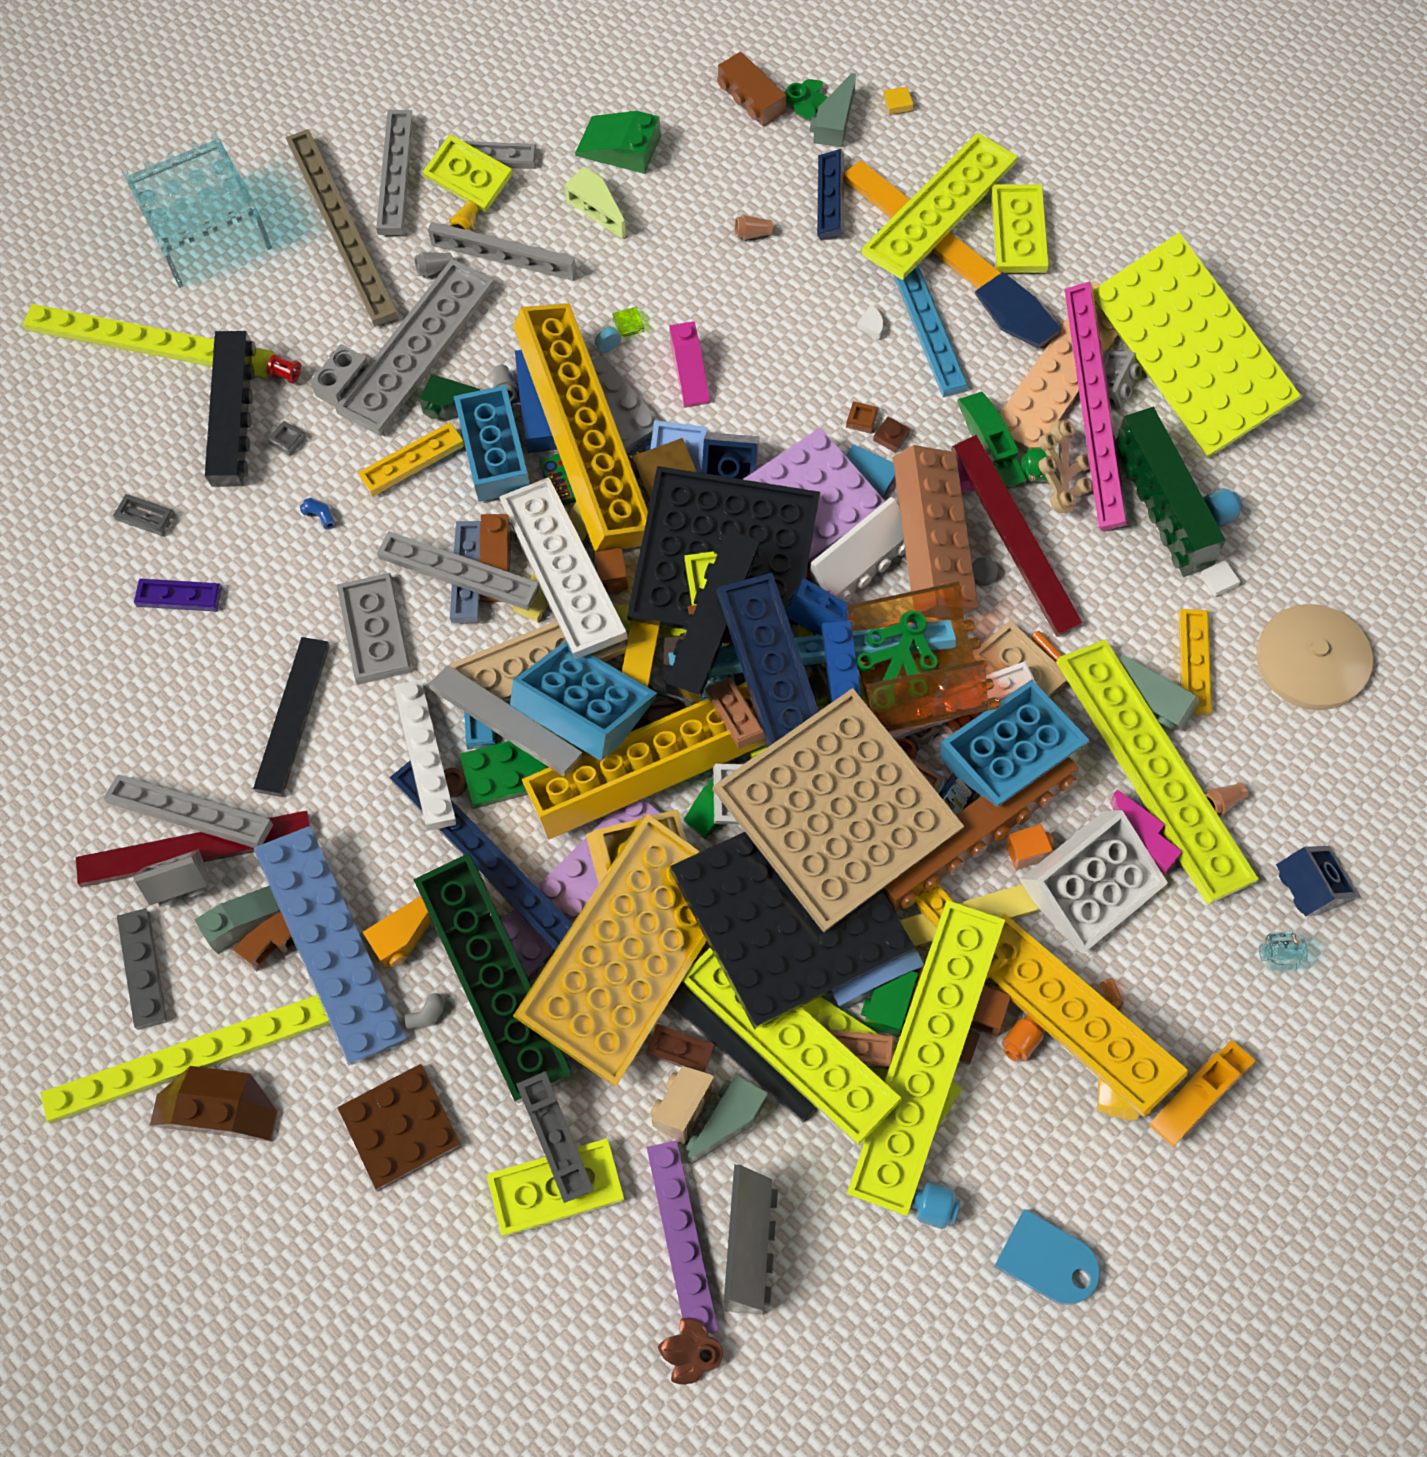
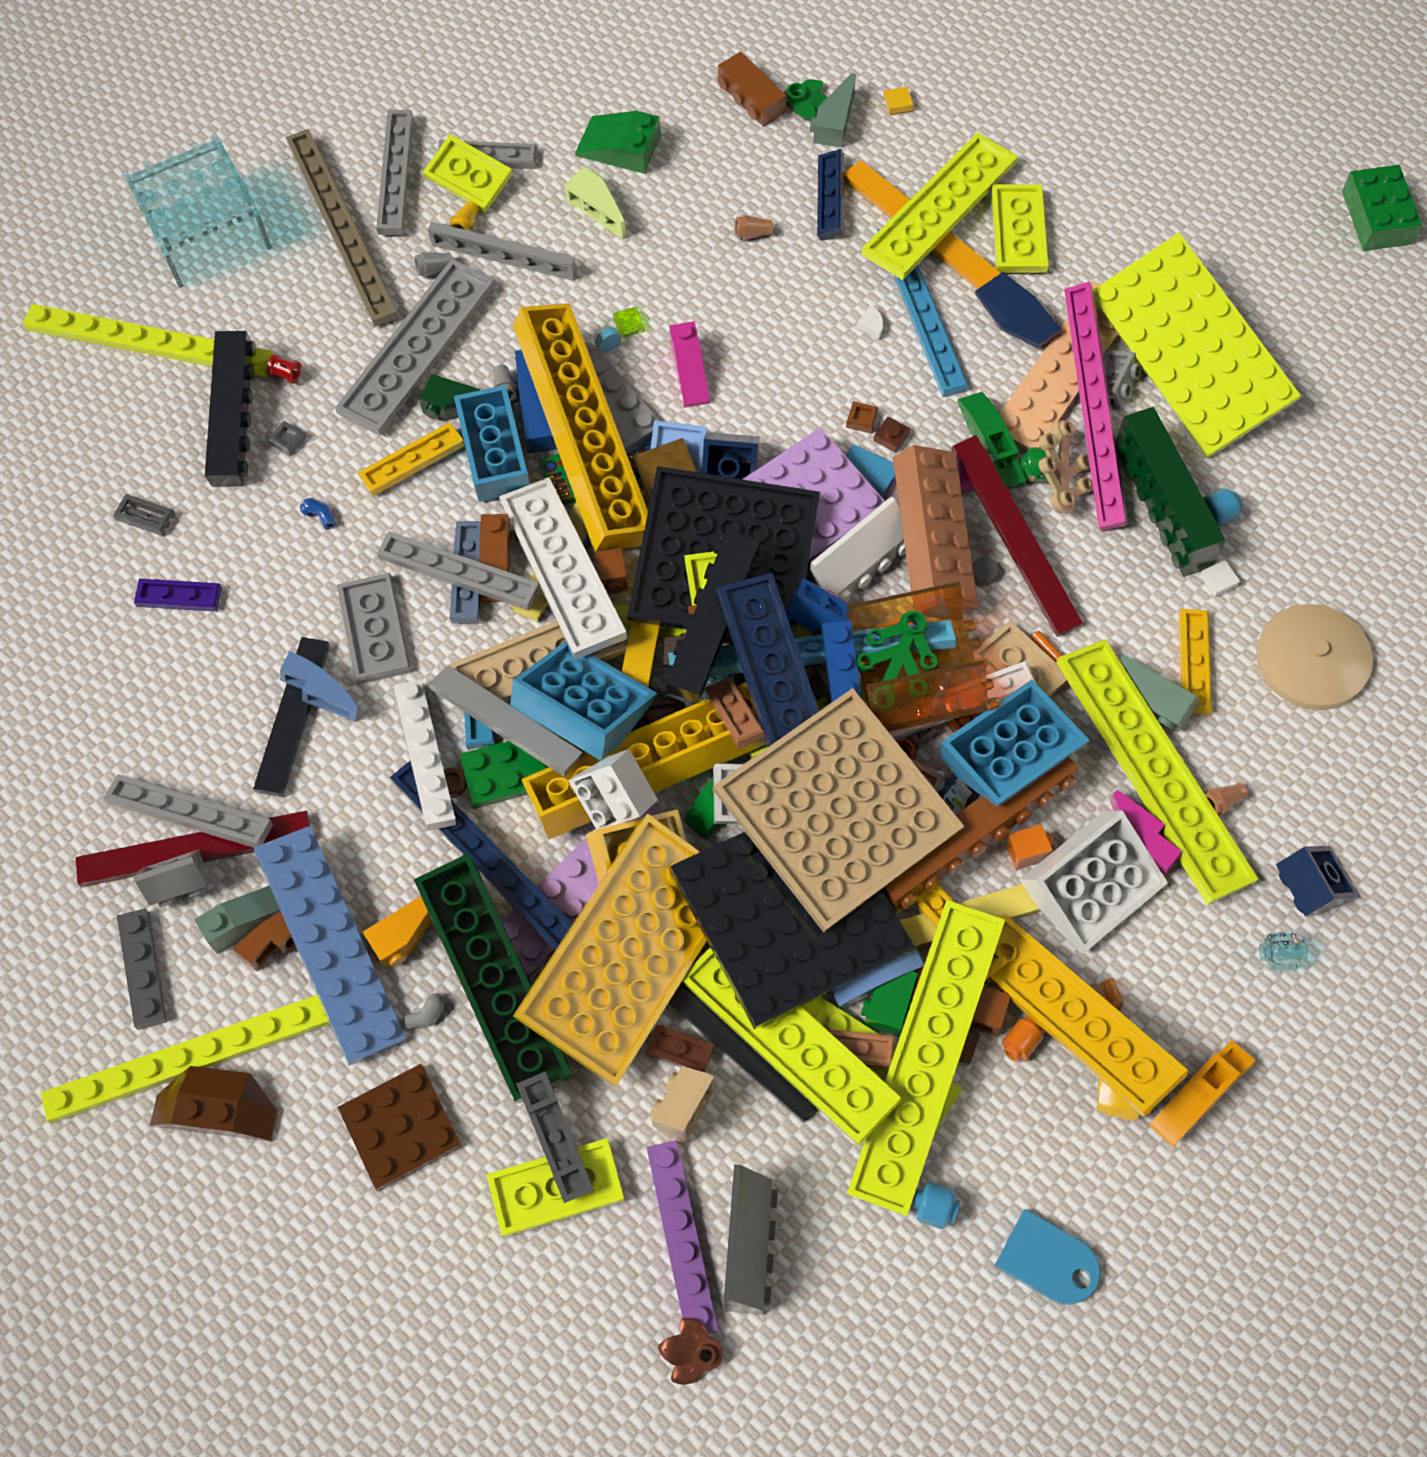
(317, 686): none -> medium blue slope
(337, 375): light grey brick -> none
(613, 790): none -> white slope
(734, 1114): sand green slope -> none
(1381, 207): none -> green brick

